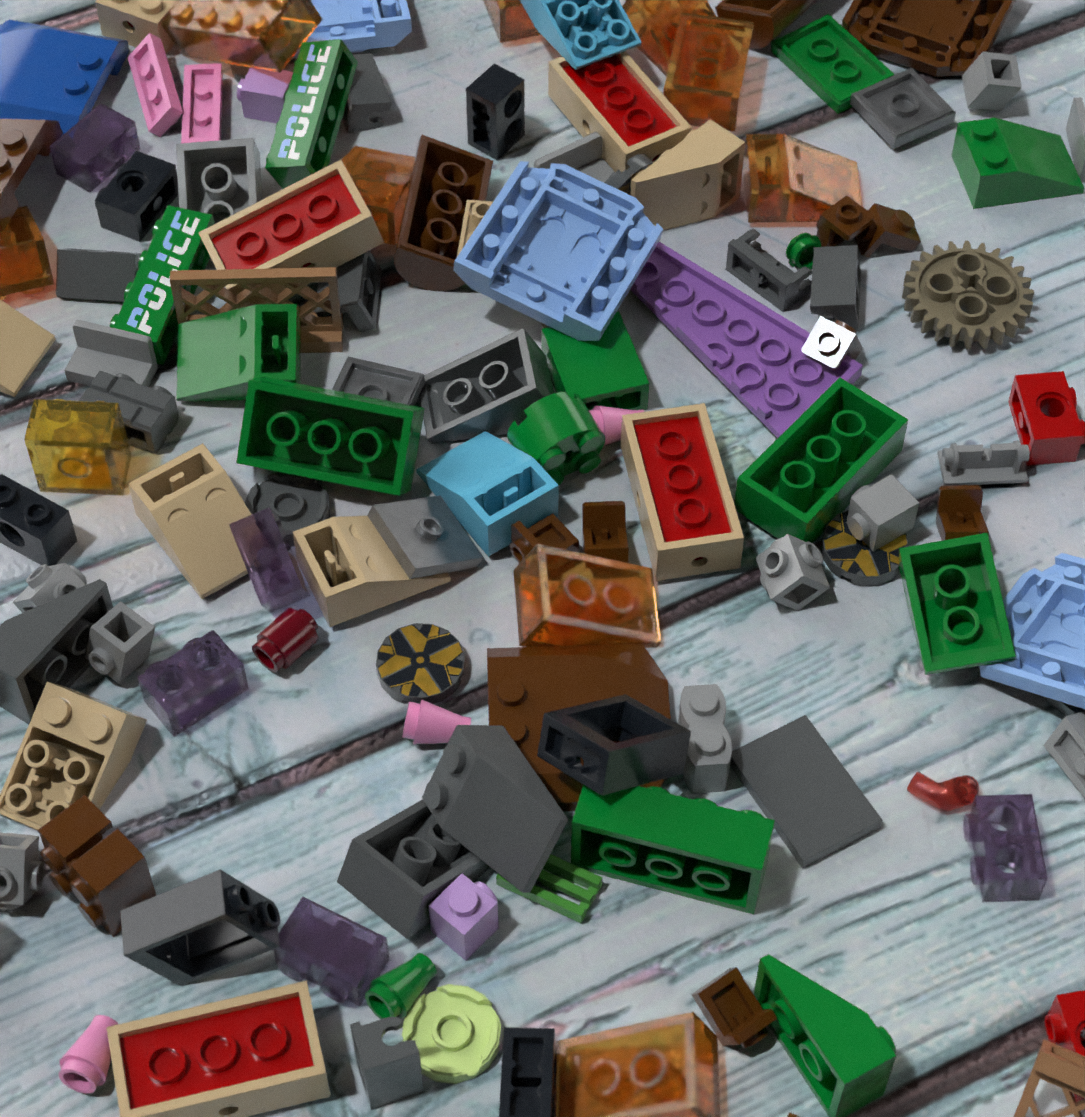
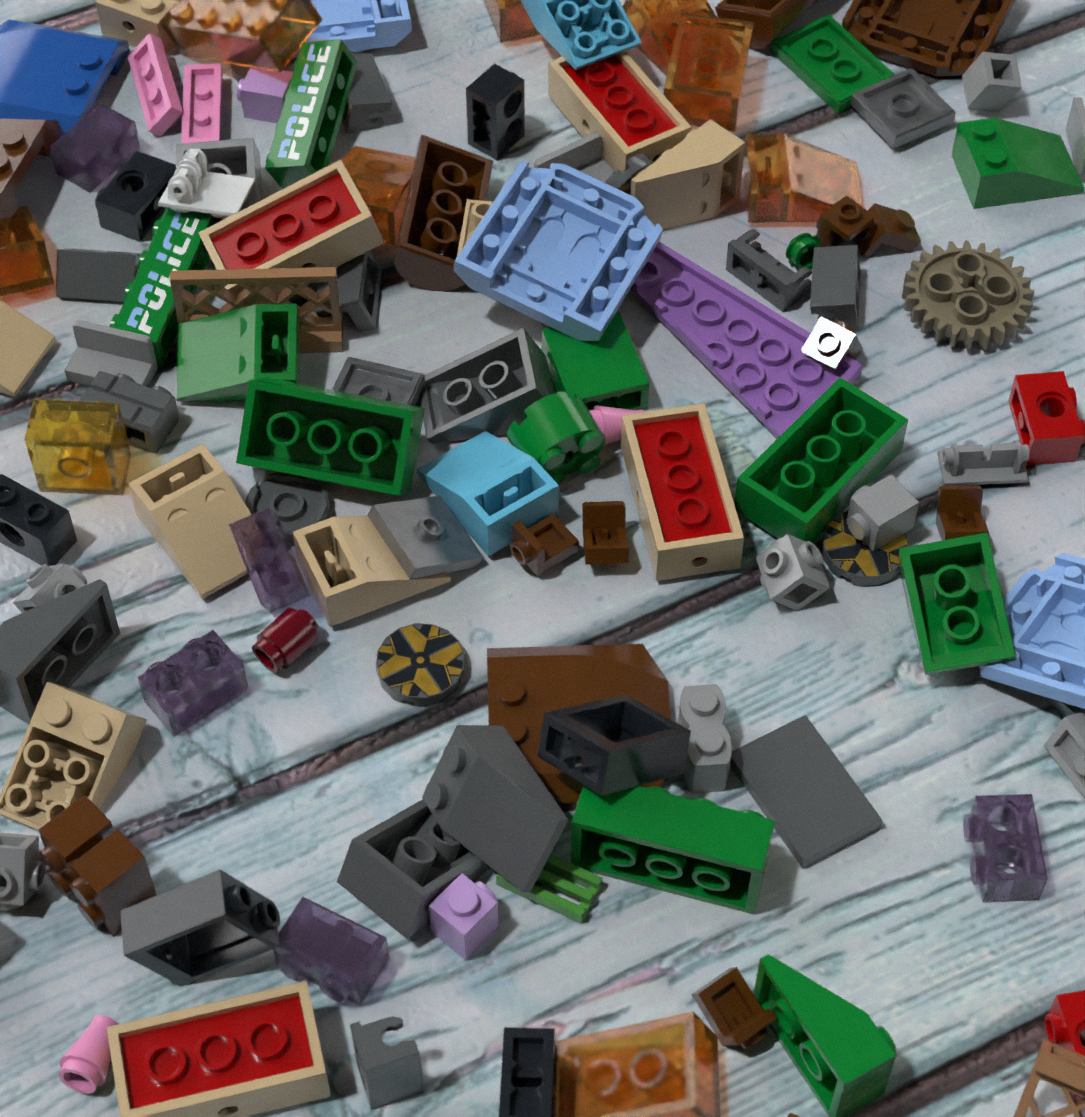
(119, 642): light grey brick -> none
(204, 191): none -> white hinge
(399, 988): green cone -> none
(430, 723): bright pink cone -> none
(454, 1033): yellowish green tile -> none
(584, 600): clear orange slope -> none
(946, 794): clear red arm -> none

